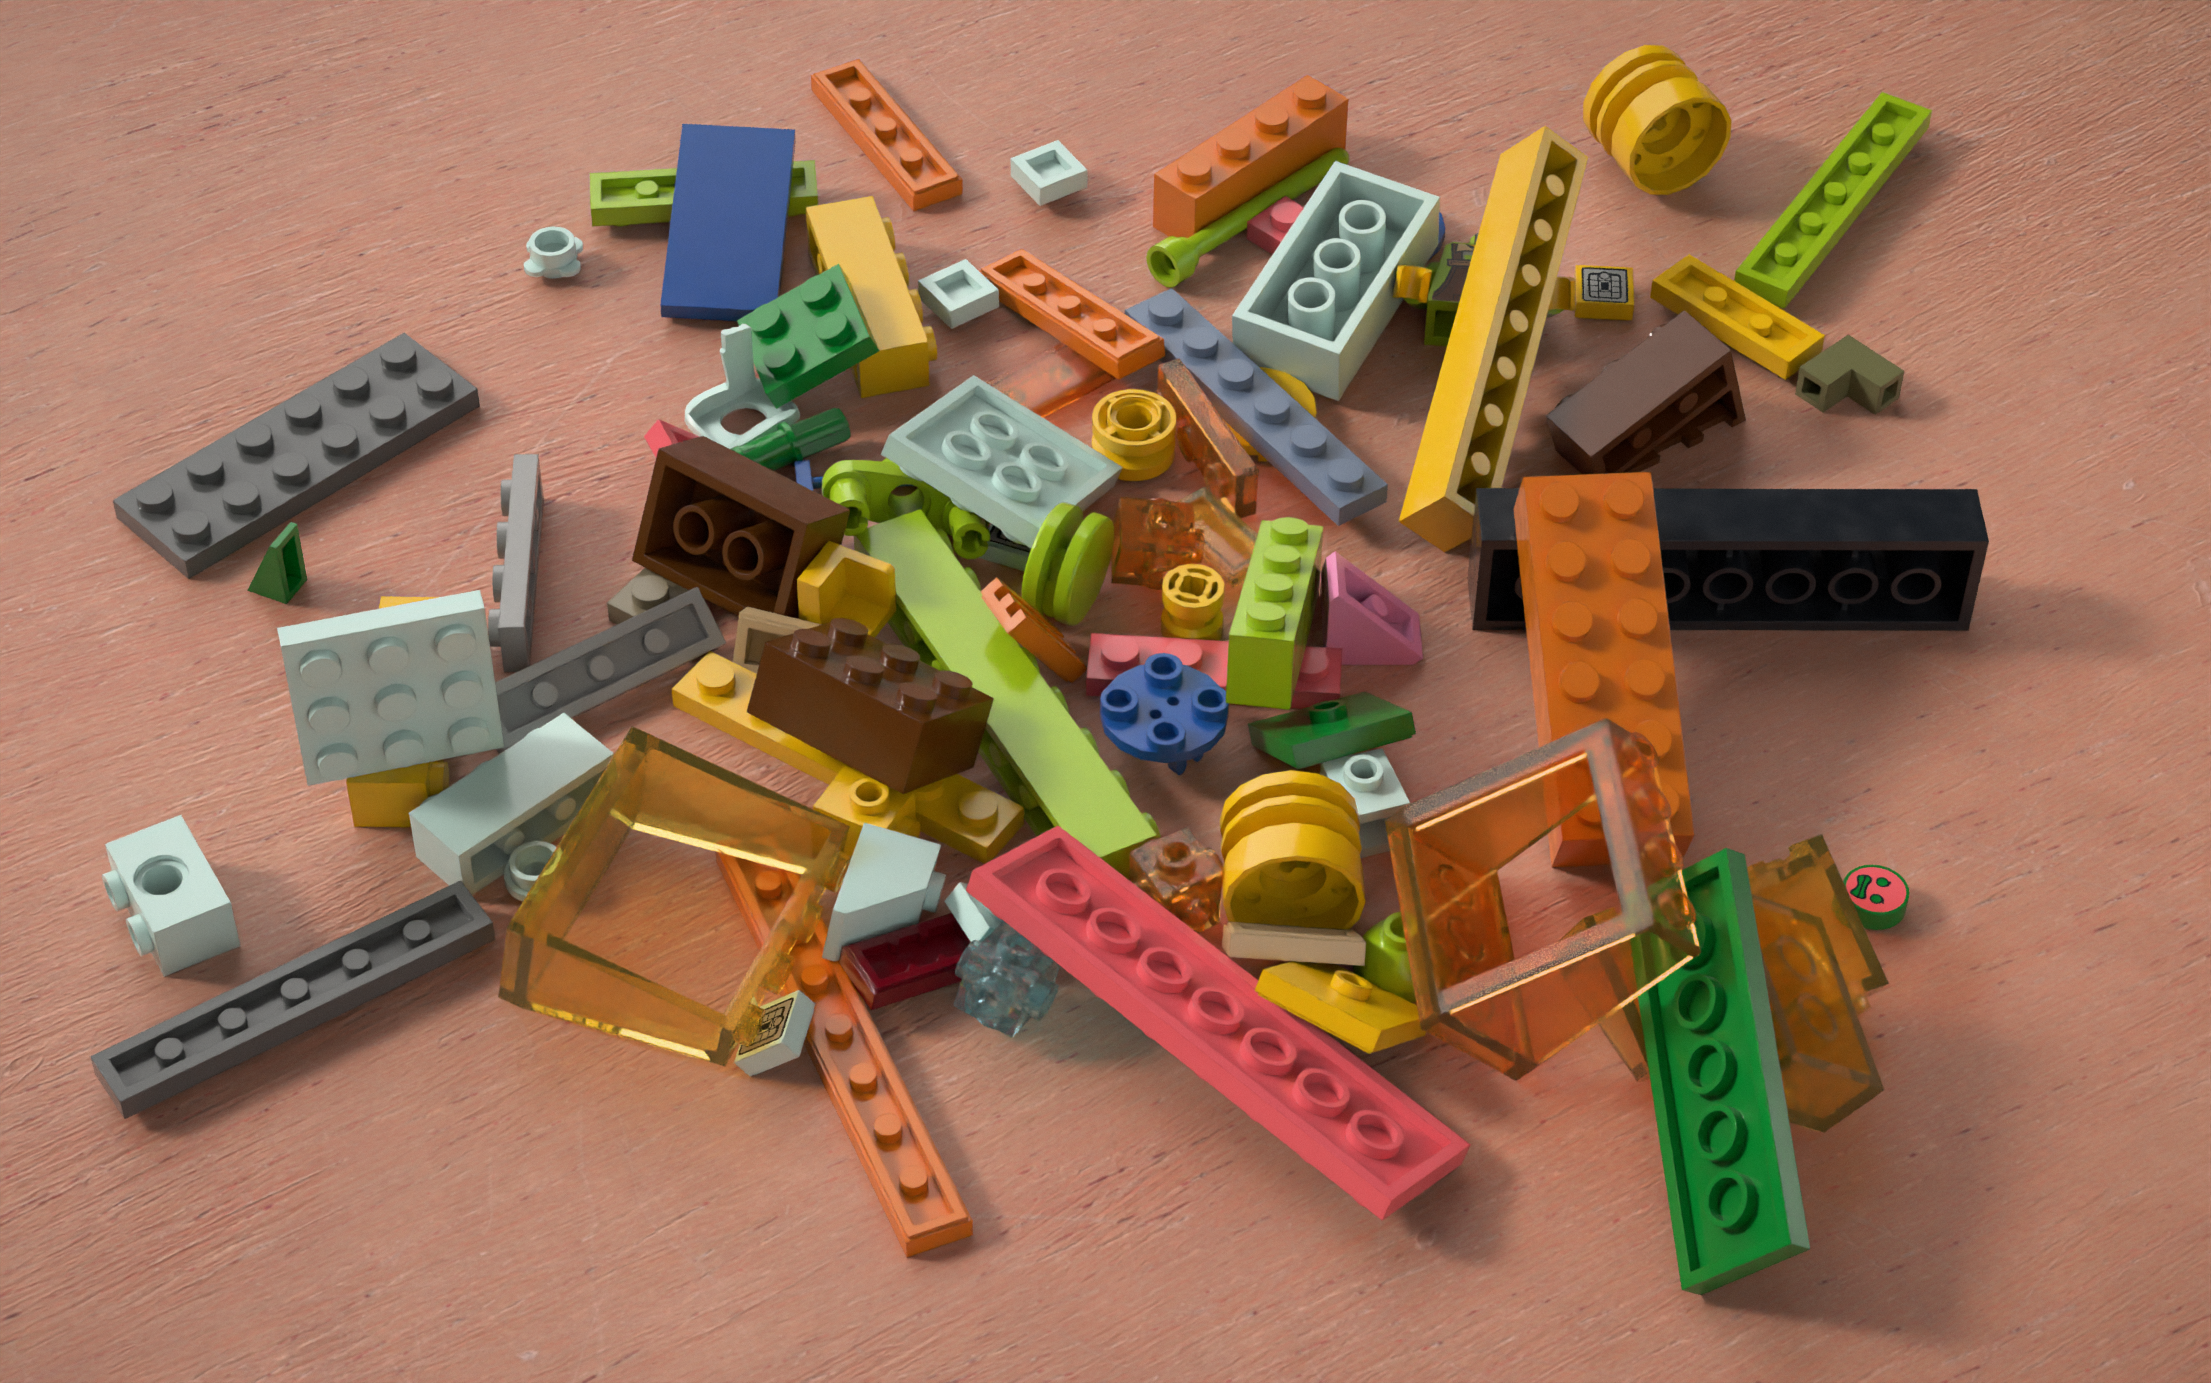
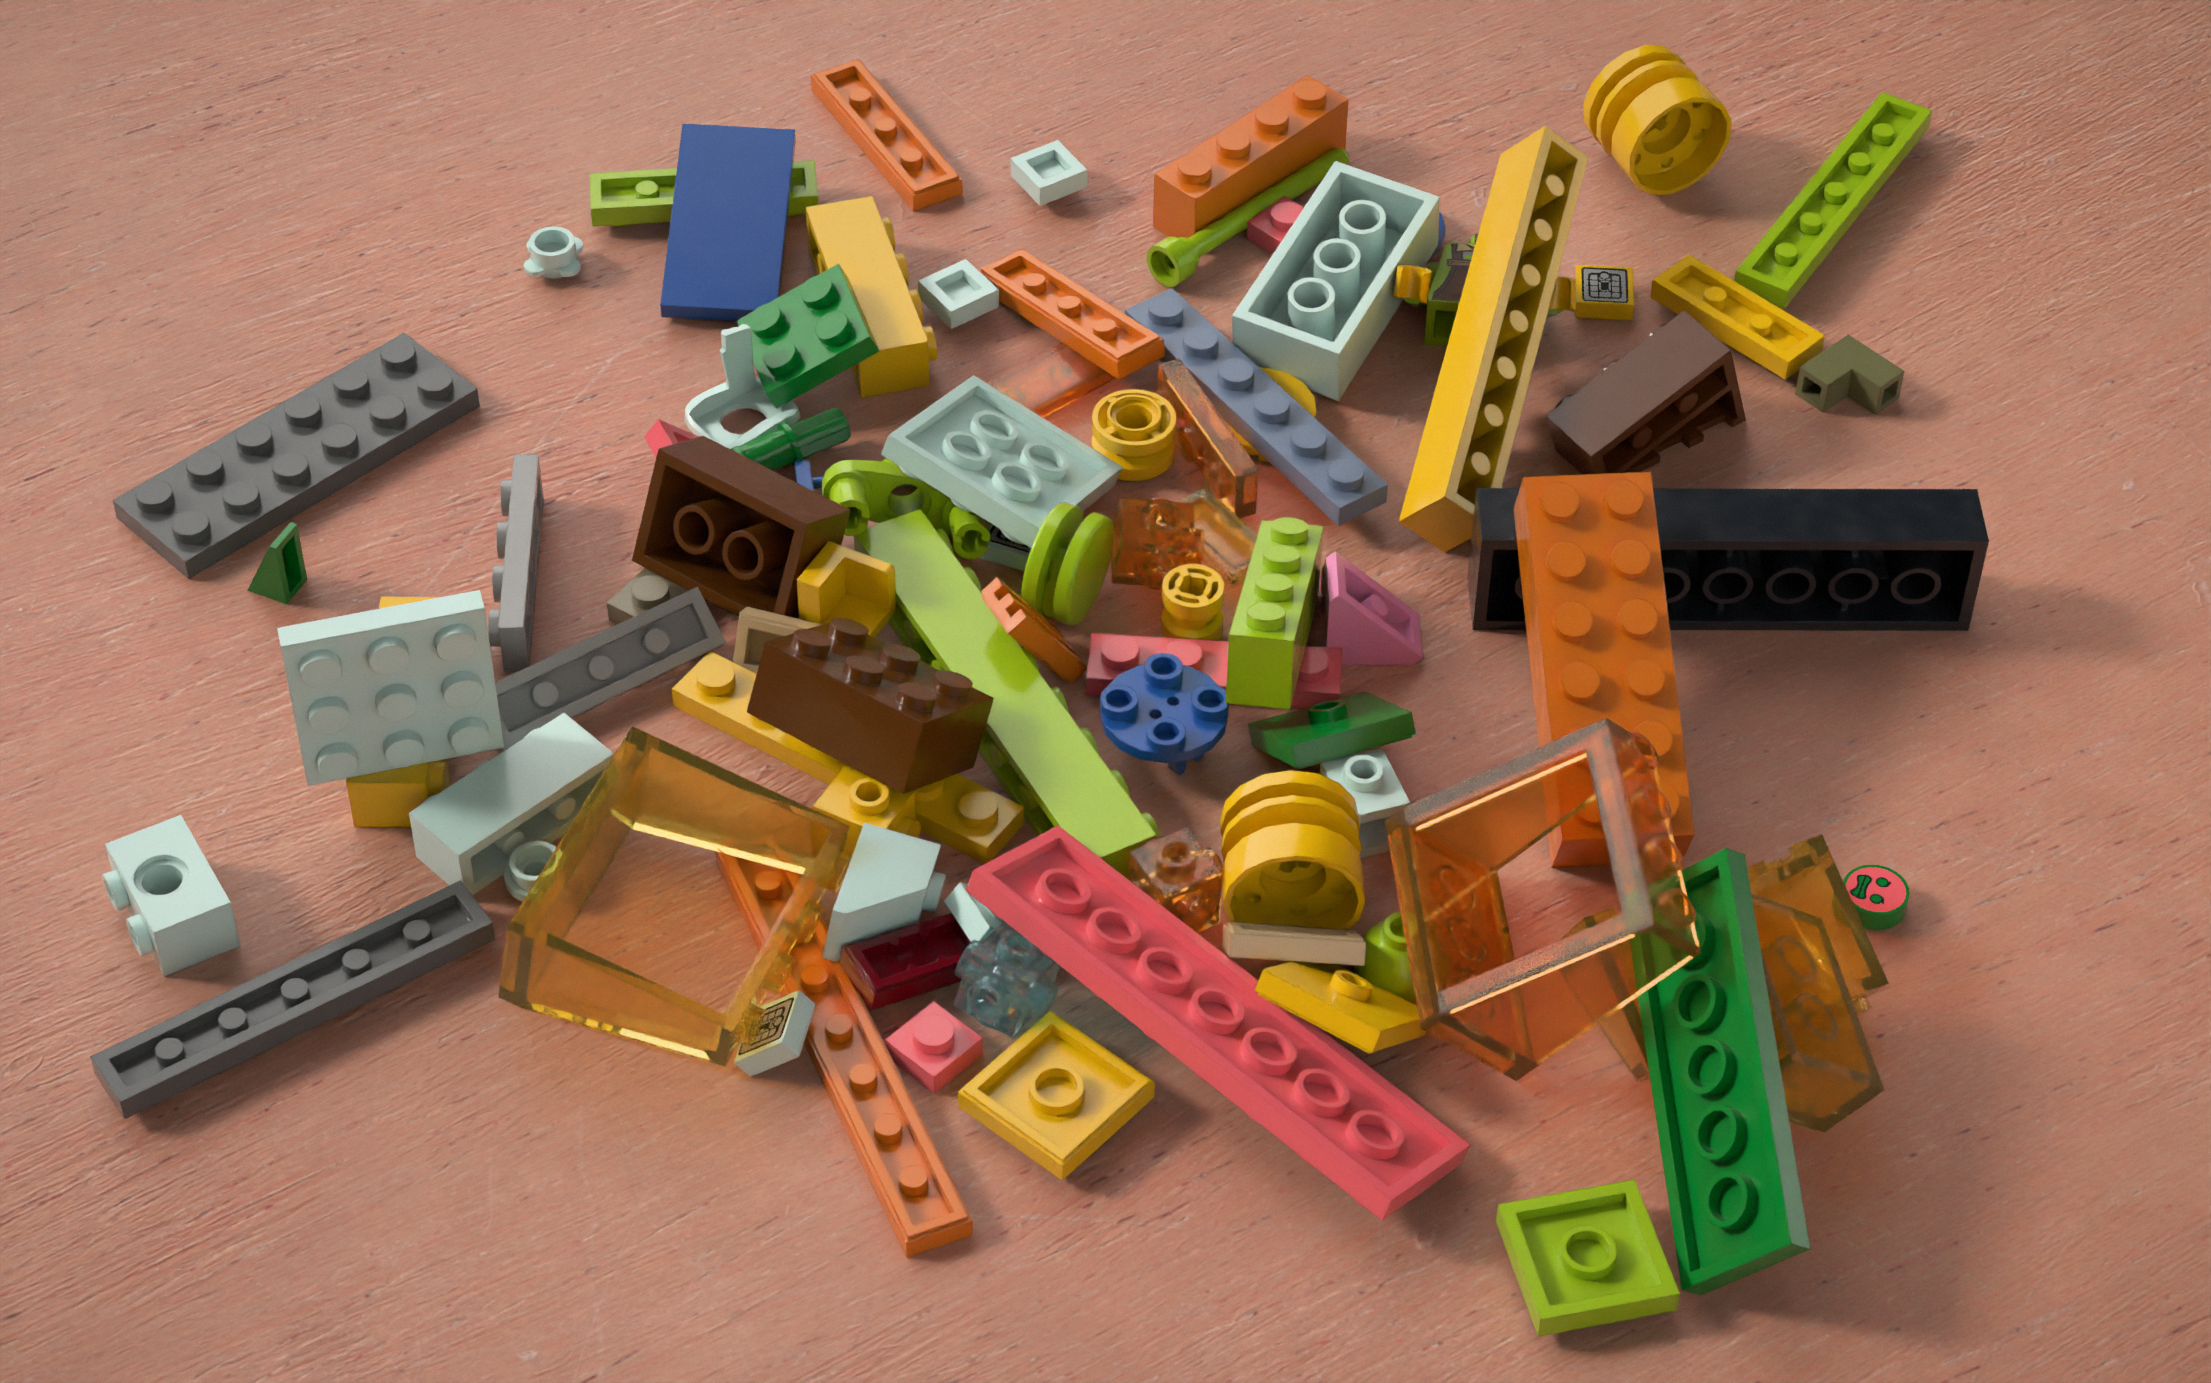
(934, 1047): none -> coral plate
(1056, 1095): none -> yellow plate
(1587, 1257): none -> lime plate

